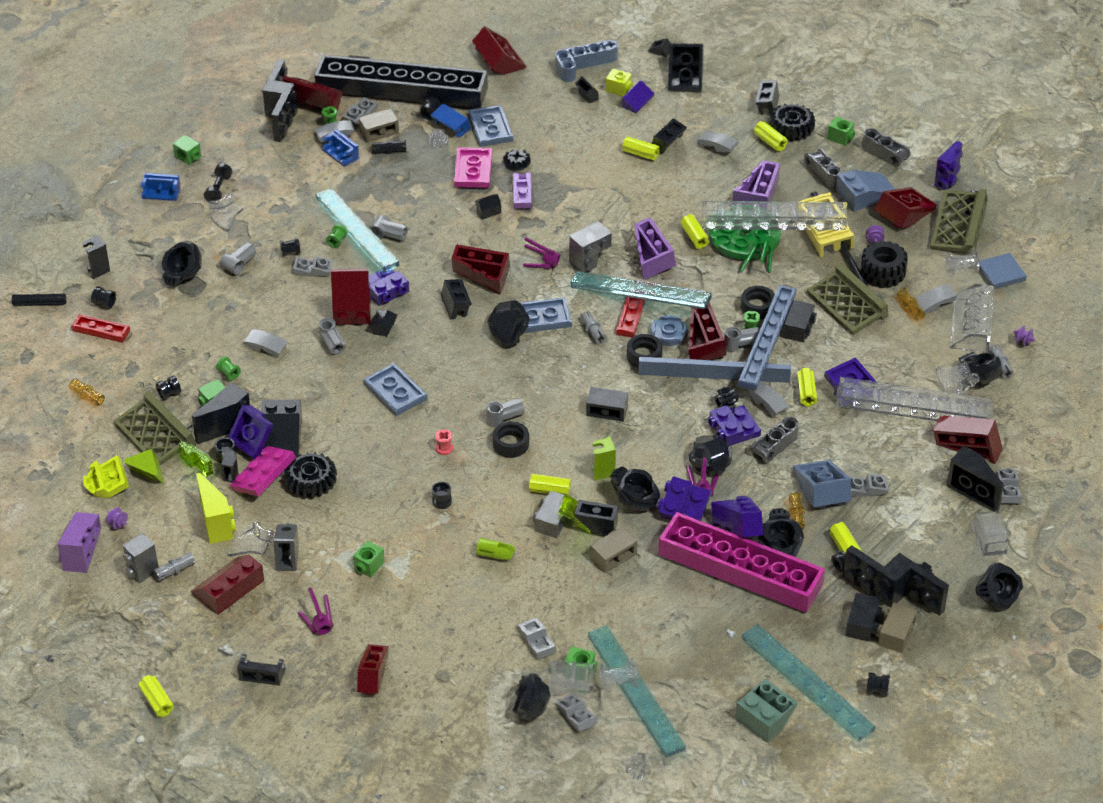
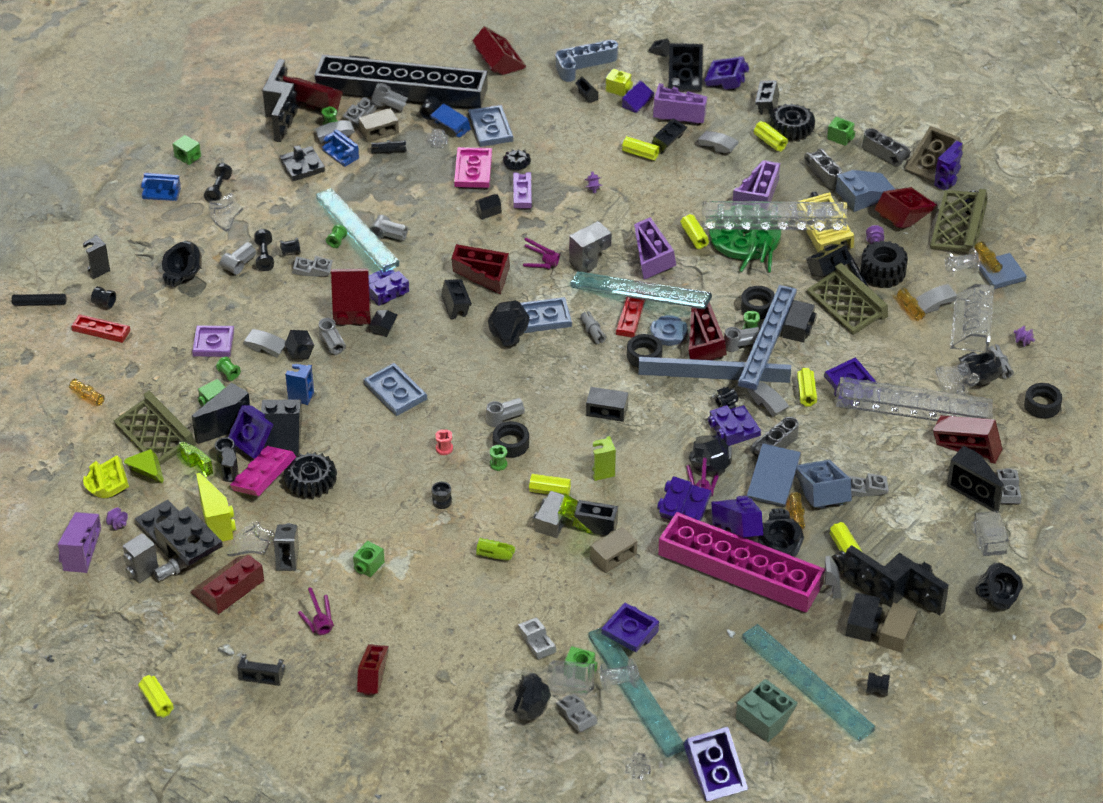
(168, 387): black wheel -> none
(178, 532): none -> black bracket
(213, 341): none -> medium lavender tile
(263, 238): none -> black wheel
(299, 344): none -> black brick
(300, 383): none -> blue hinge
(302, 163): none -> hinge
(384, 96): none -> light grey piece
(495, 453): none -> bright green bush
(593, 182): none -> medium lavender wheel
(631, 627): none -> dark purple plate
(636, 494): black helmet -> none
(678, 105): none -> medium lavender wedge
(715, 764): none -> slope
(728, 72): none -> dark purple plate
(773, 475): none -> sand blue tile
(826, 259): none -> black brick
(832, 576): none -> light grey slope
(928, 151): none -> dark tan slope
(988, 257): none -> clear yellow pin
(1044, 390): none -> black tyre

